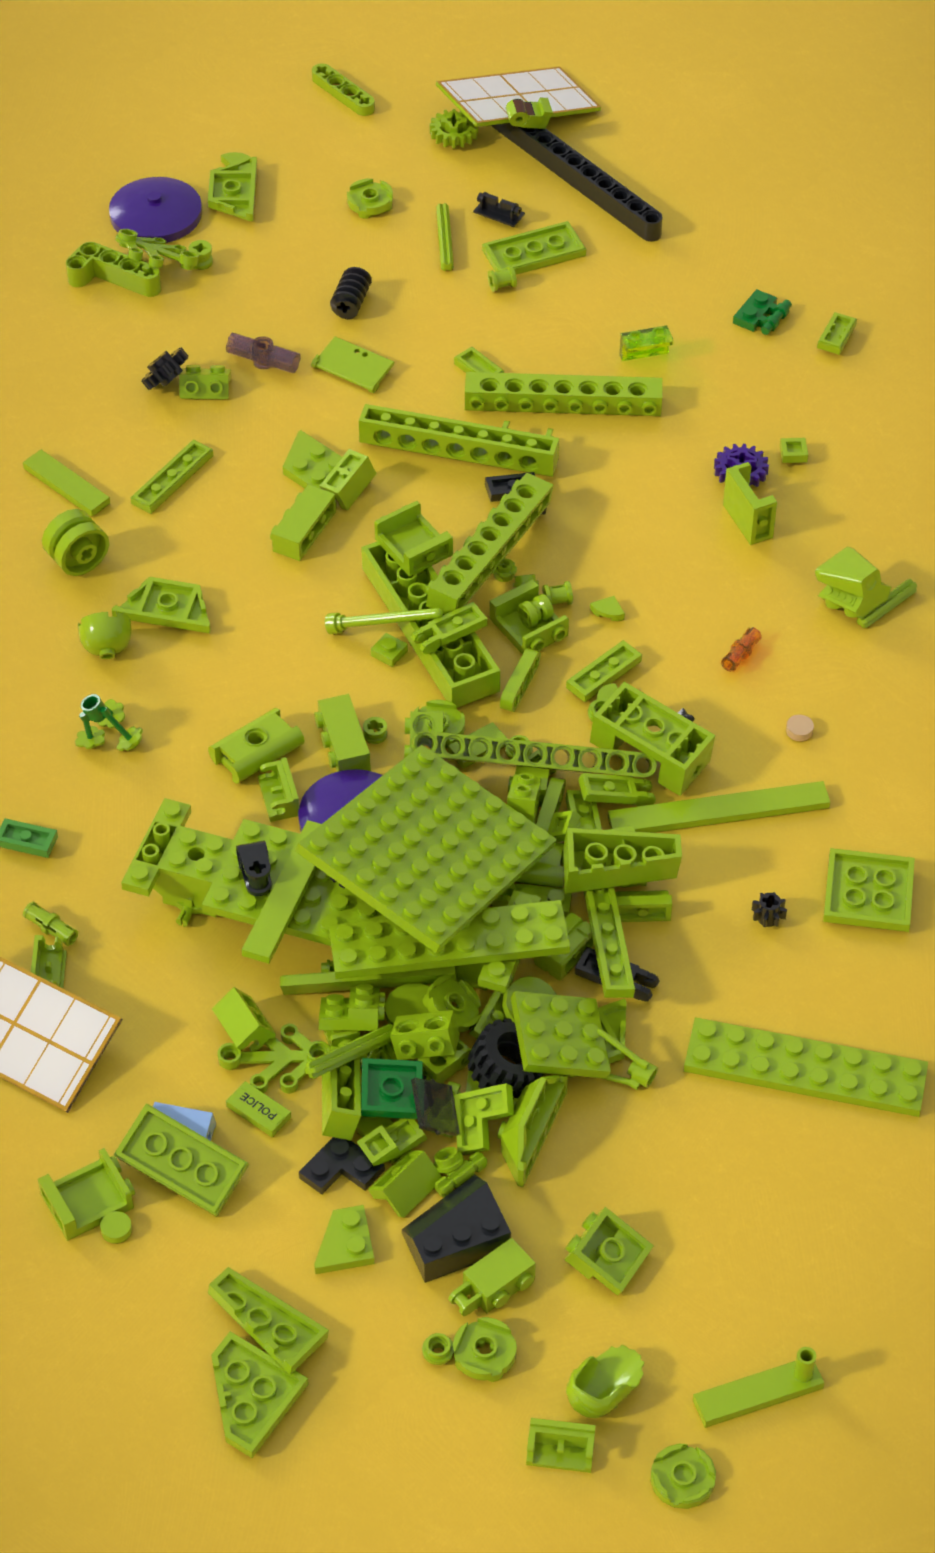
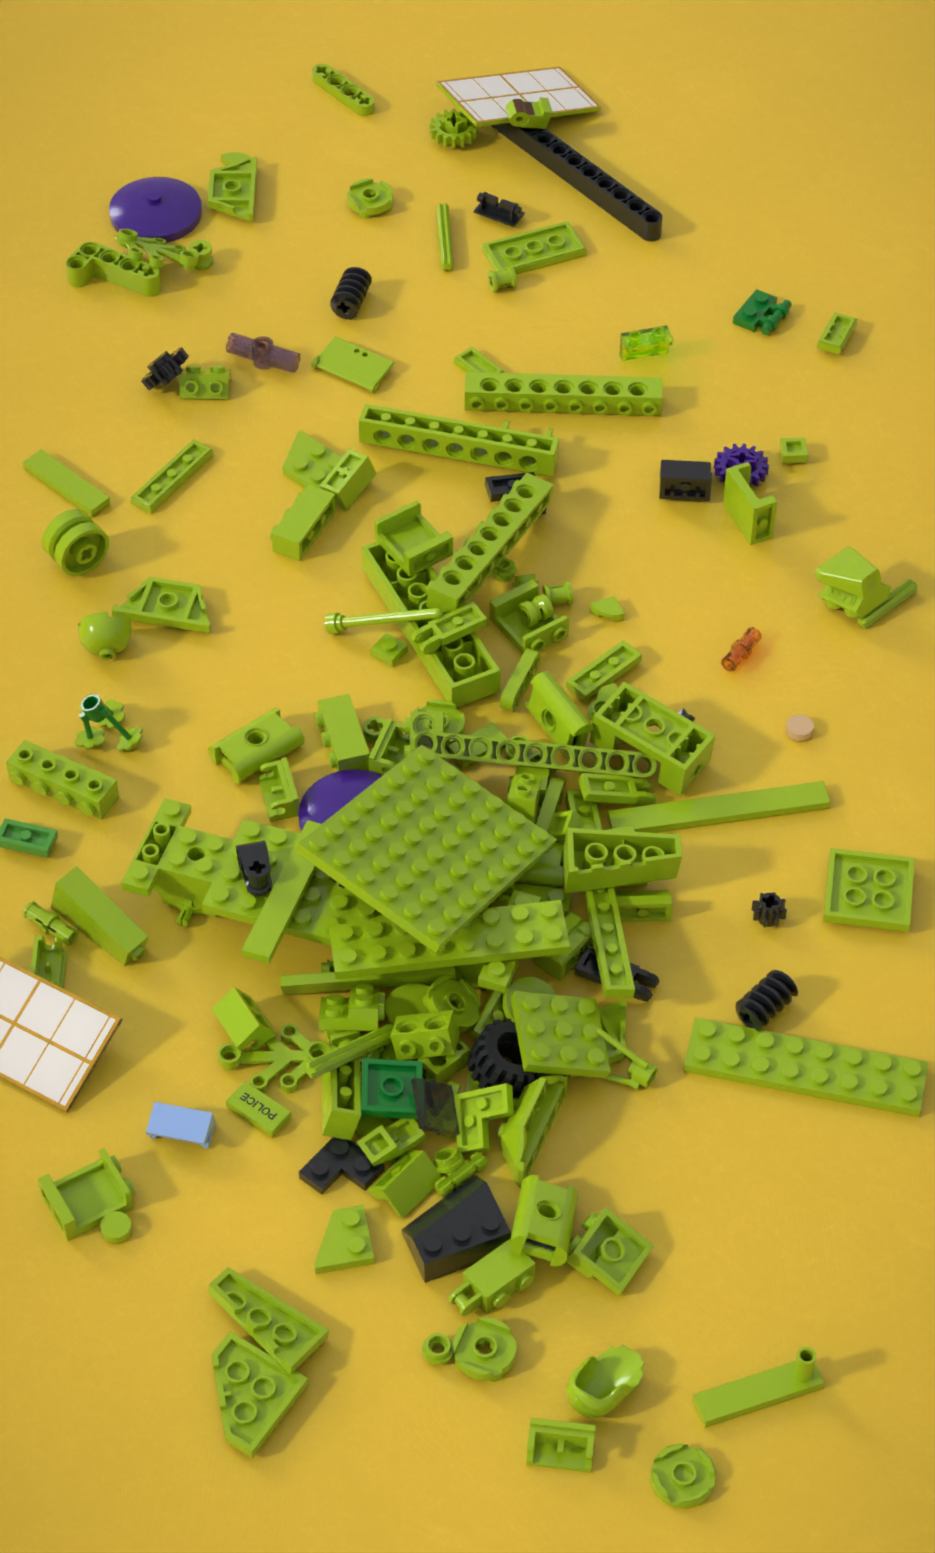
(62, 779): none -> lime brick
(98, 917): none -> lime slope
(181, 1160): lime tile -> none
(389, 747): none -> lime hinge
(544, 1220): none -> lime piece
(557, 712): none -> lime piece
(685, 480): none -> bracket
(766, 999): none -> black piece

